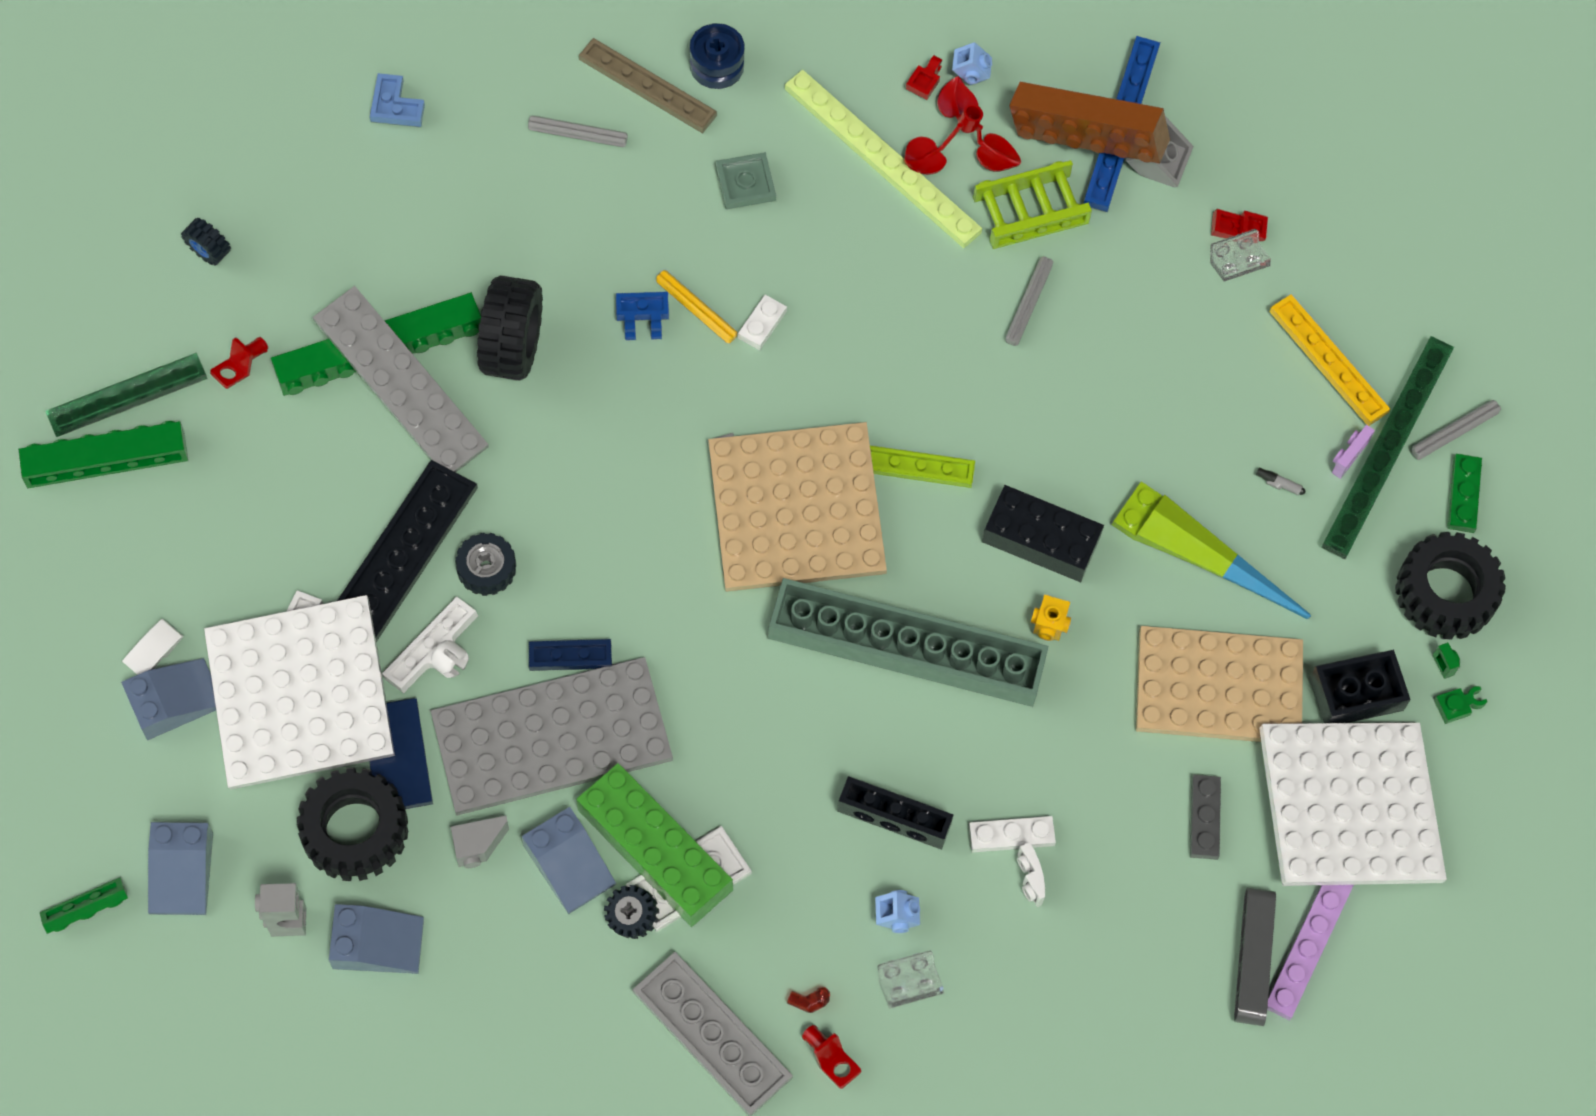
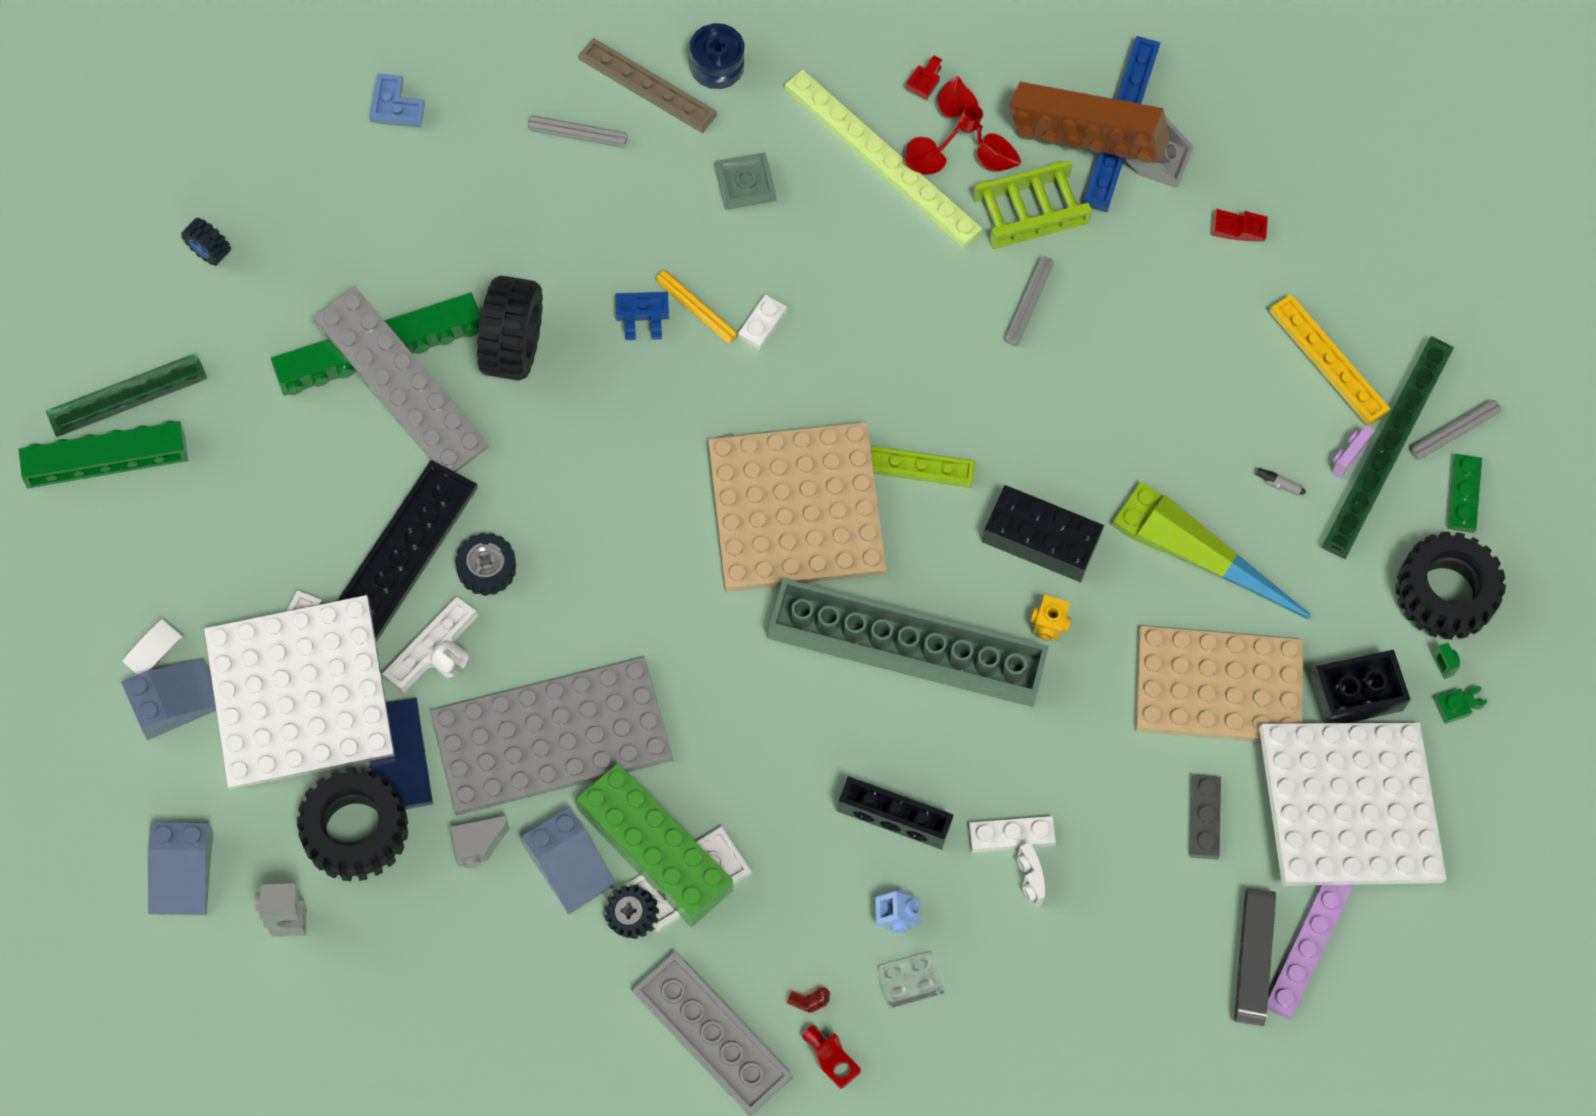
(83, 906): green plate -> none
(239, 361): red bracket -> none
(375, 940): sand blue slope -> none
(570, 654): dark blue plate -> none
(972, 63): light blue brick -> none
(1238, 255): clear bracket -> none

